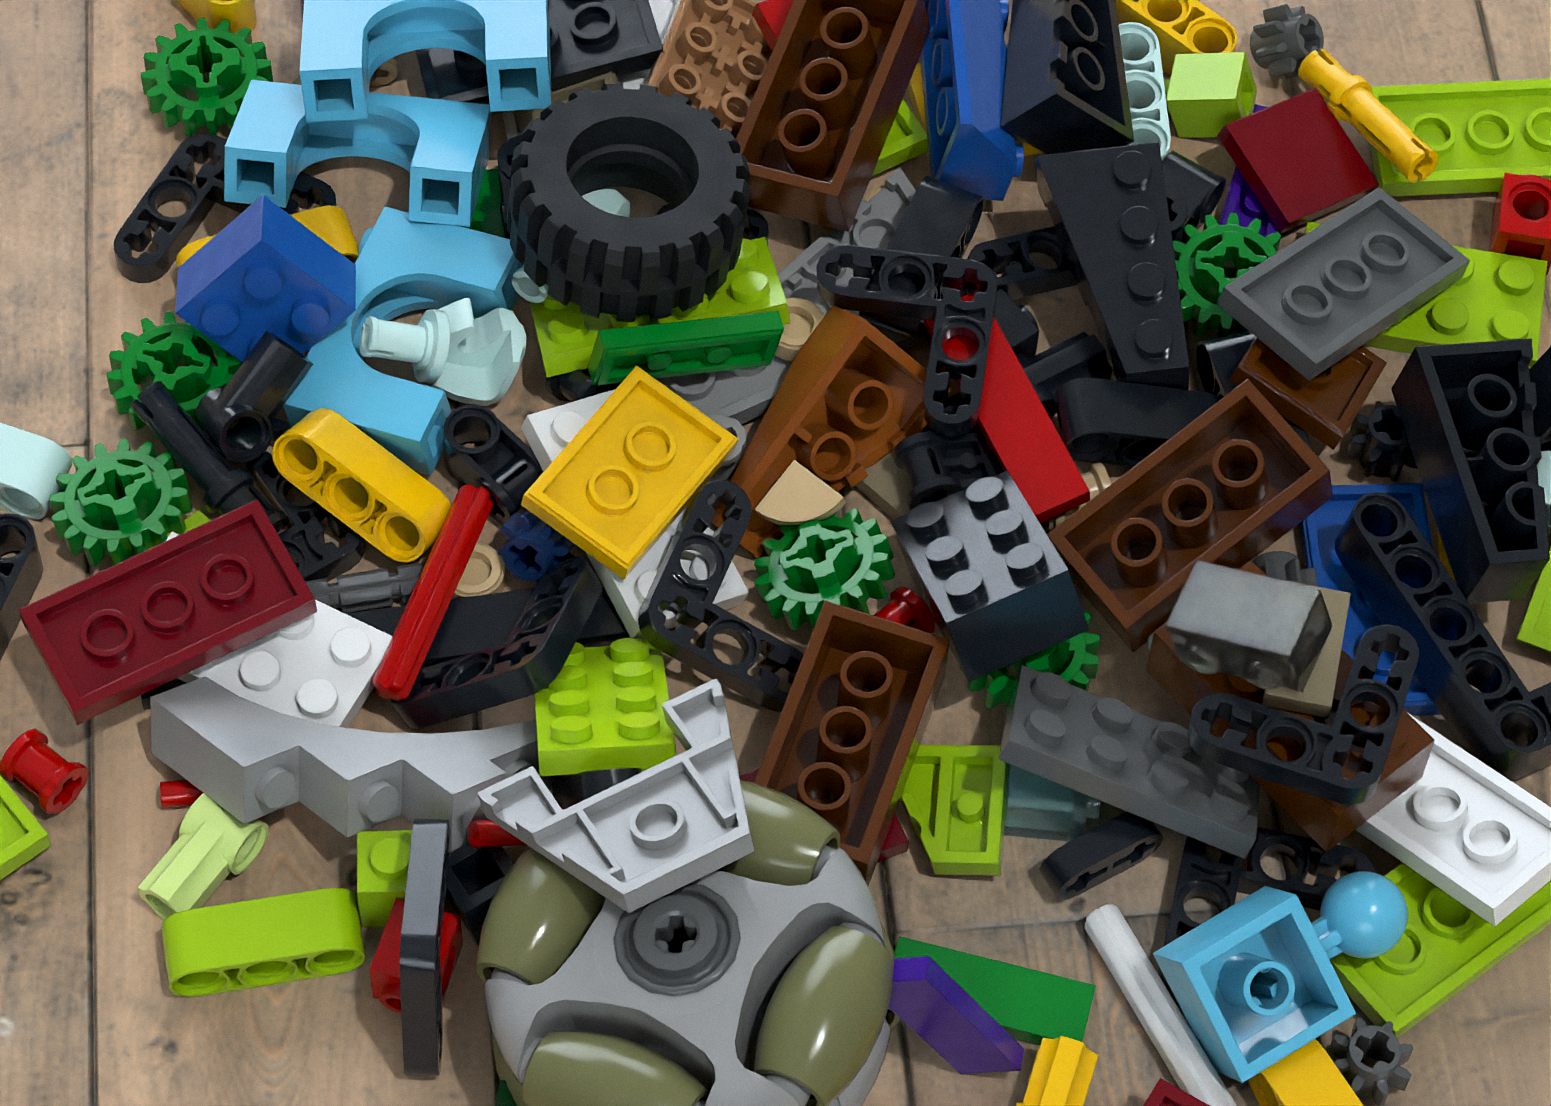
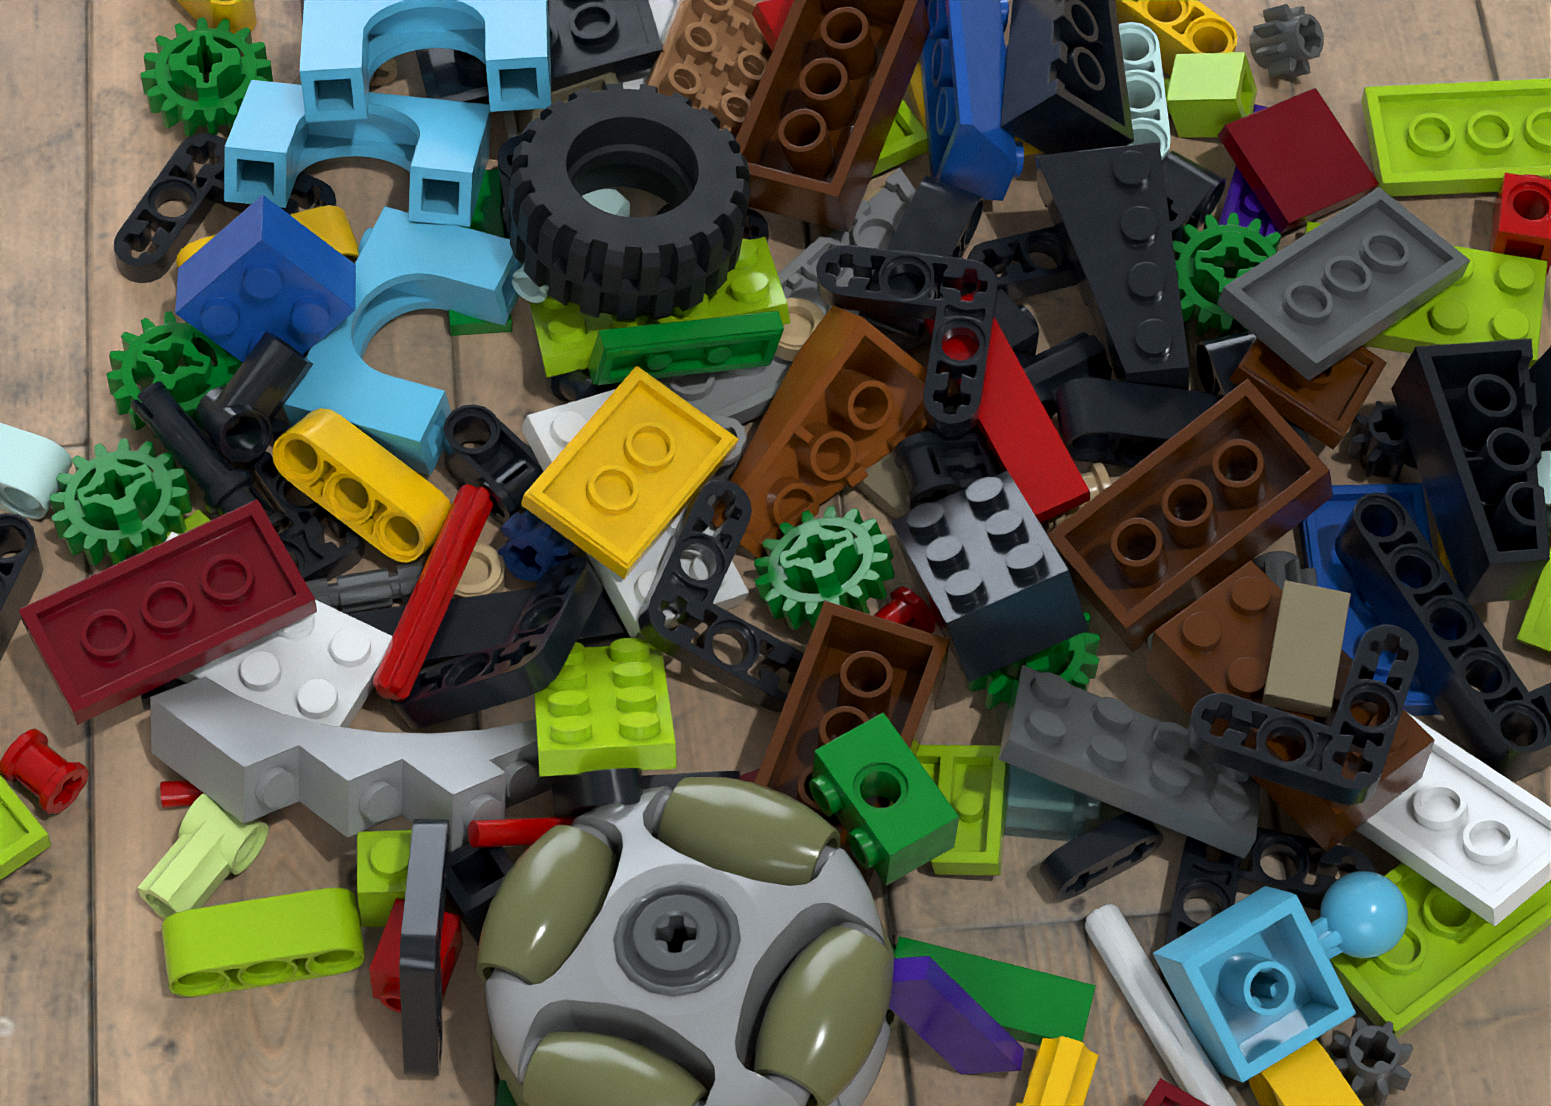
(453, 350): light aqua piece -> none
(649, 829): light grey wing -> none
(799, 498): tan tile -> none
(879, 763): none -> green brick
(1249, 626): clear smoke brick -> none
(1352, 101): yellow pin -> none

